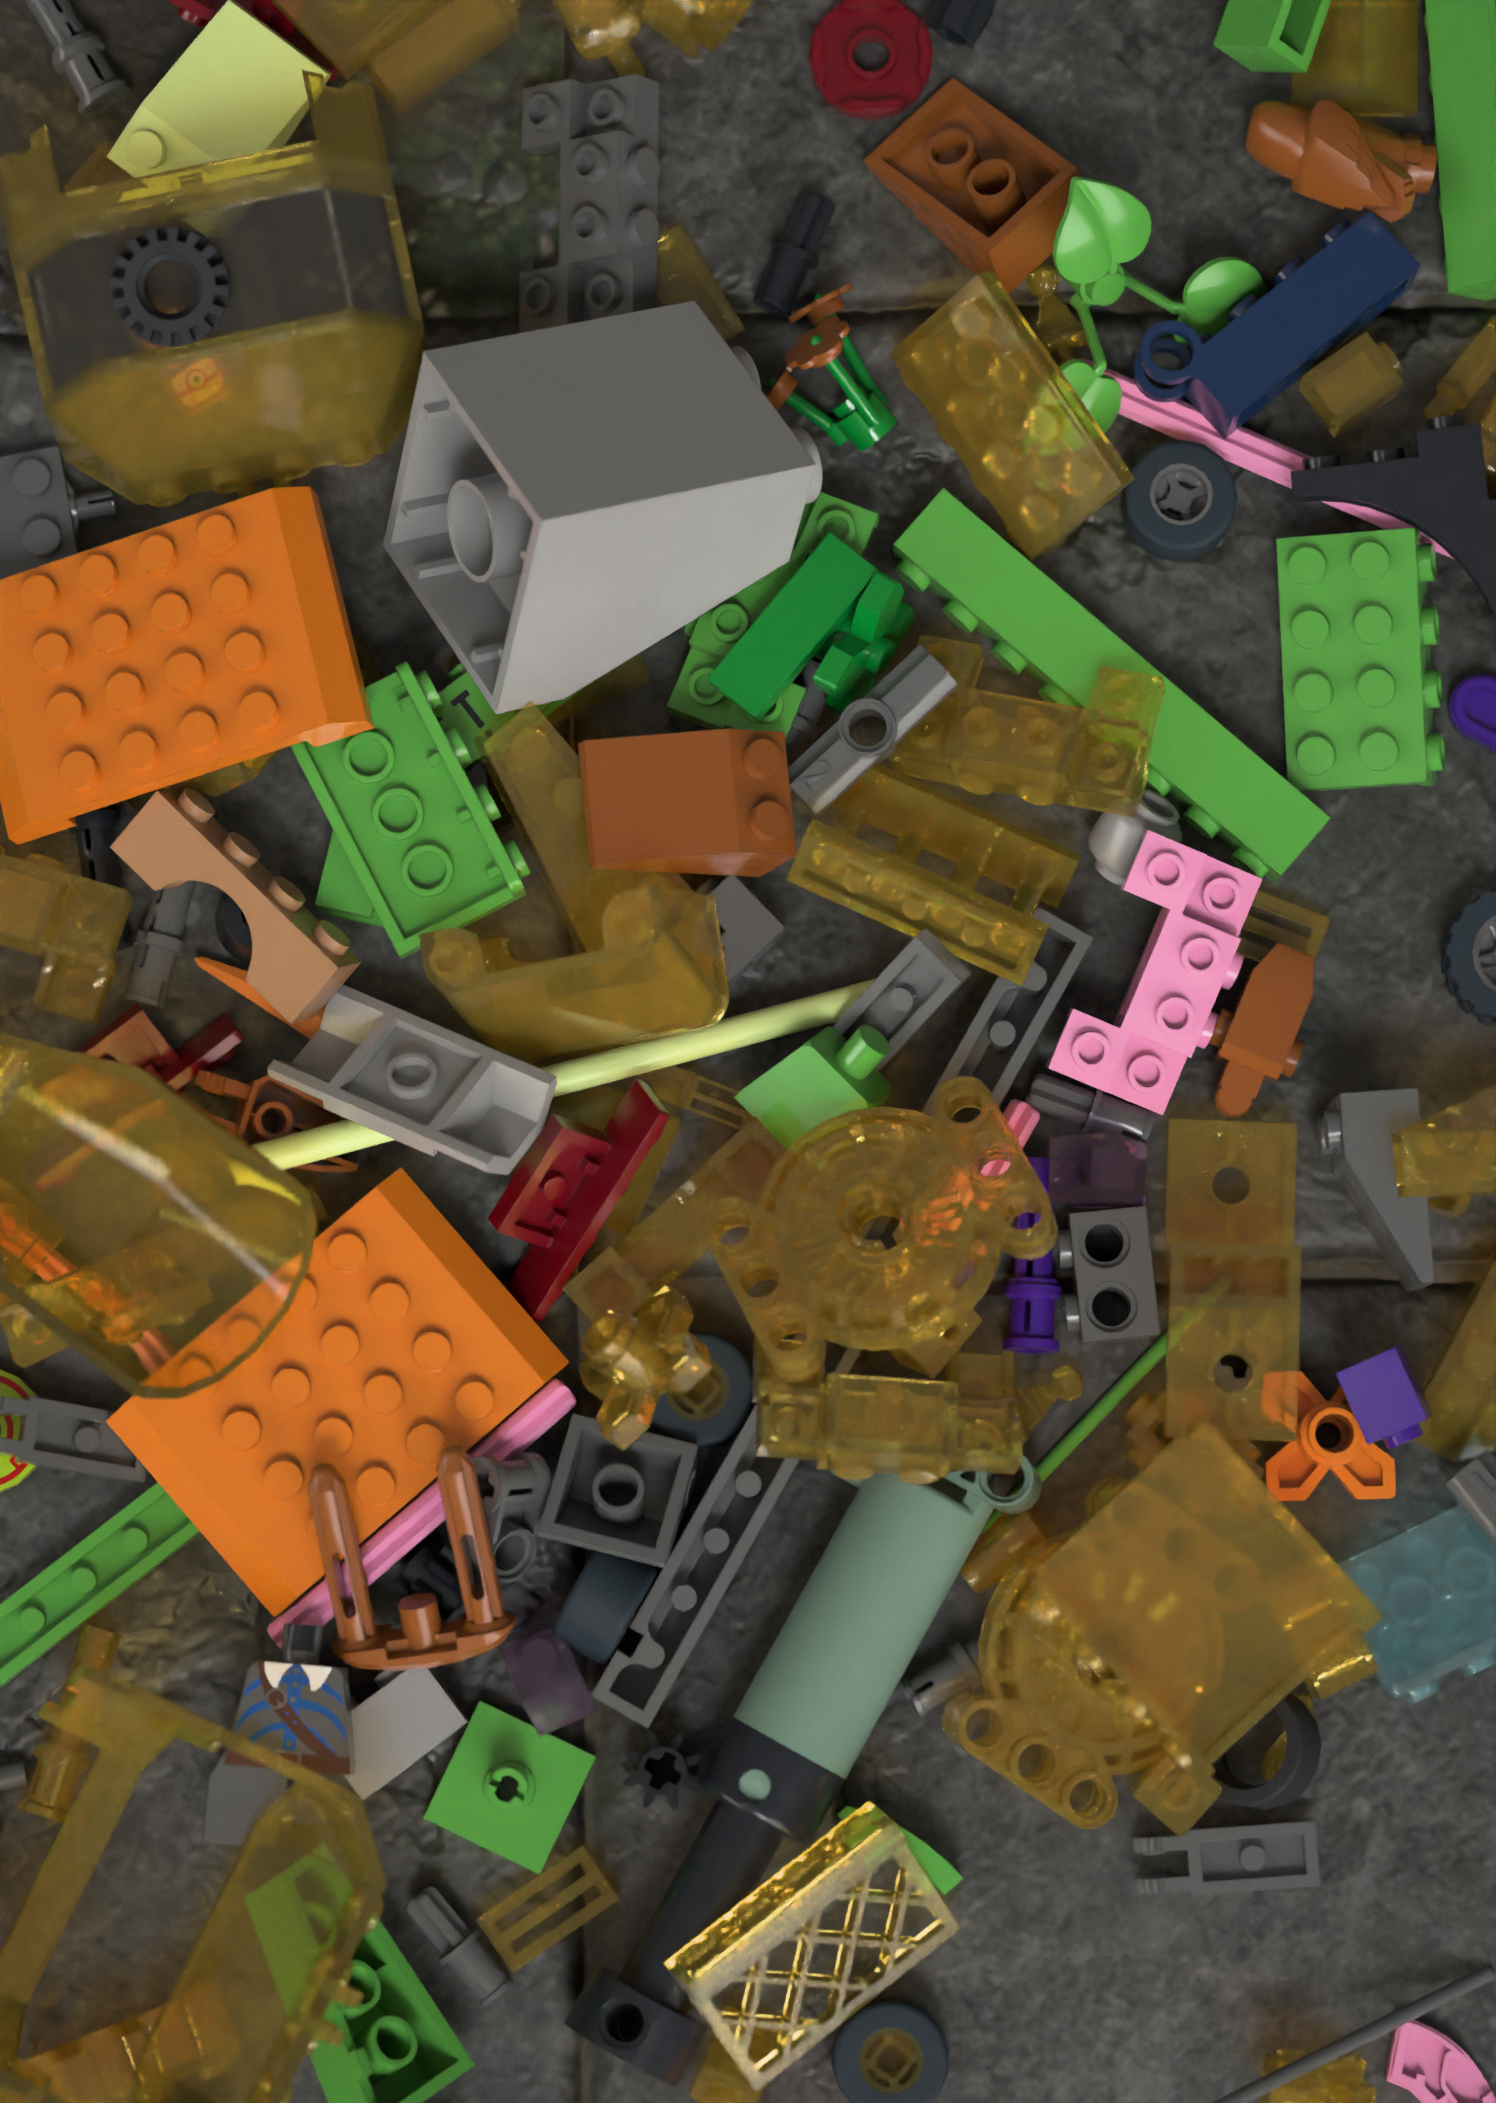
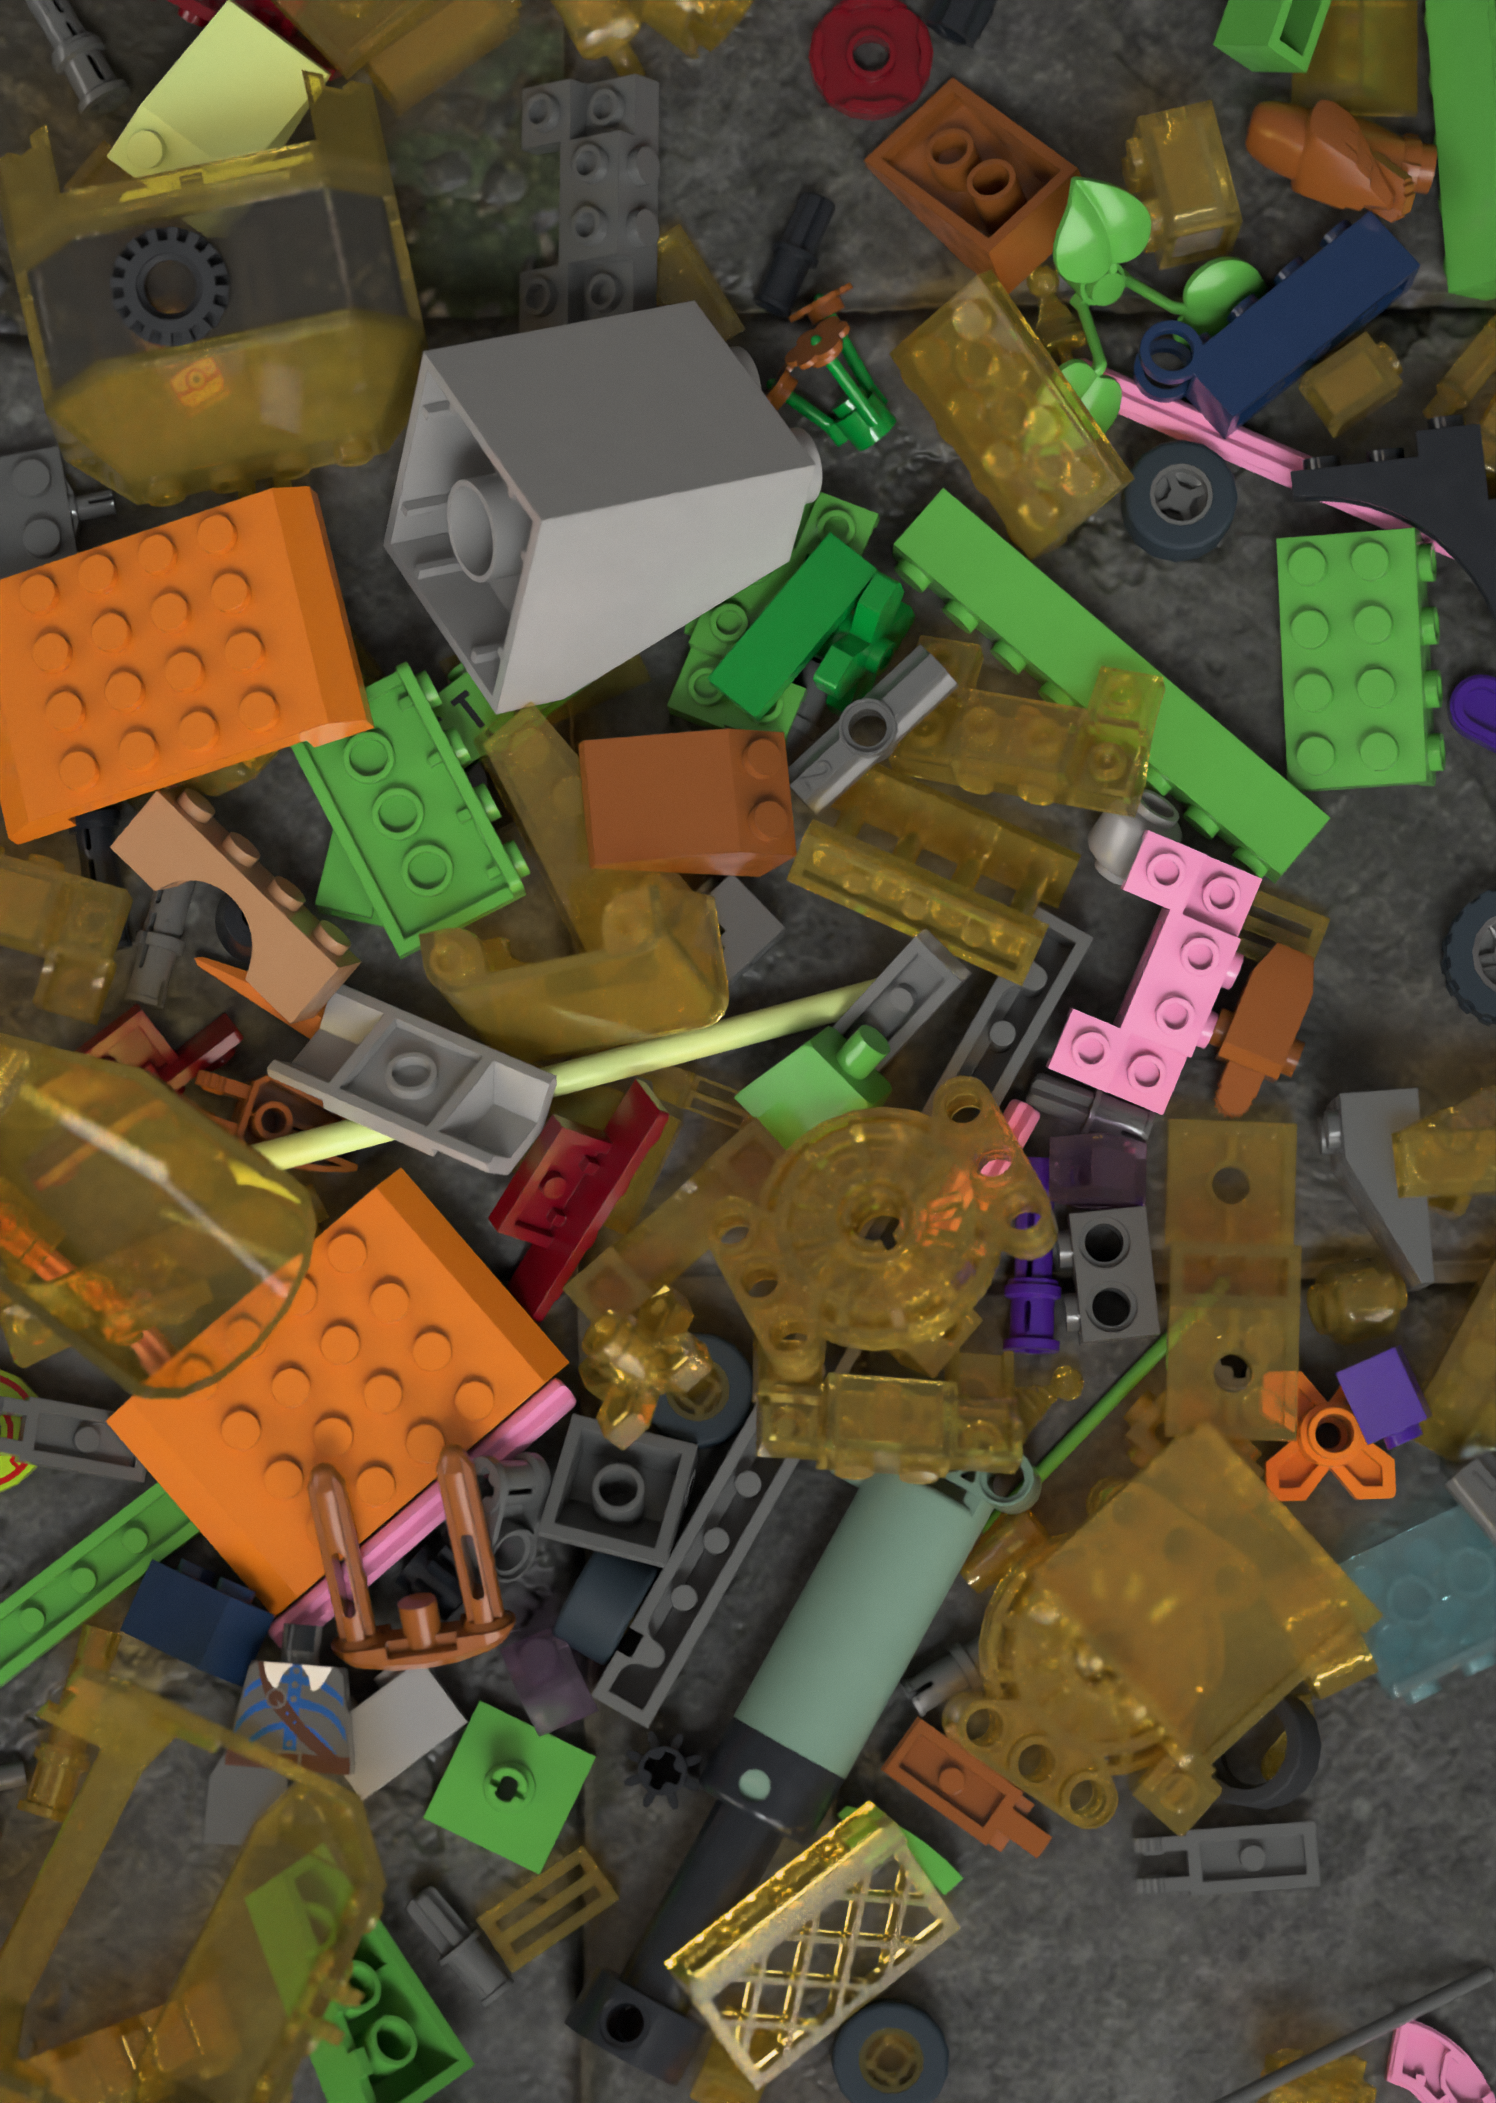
(198, 1622): none -> dark blue brick
(964, 1790): none -> dark orange hinge
(1184, 184): none -> clear yellow piece
(1356, 1301): none -> clear yellow head

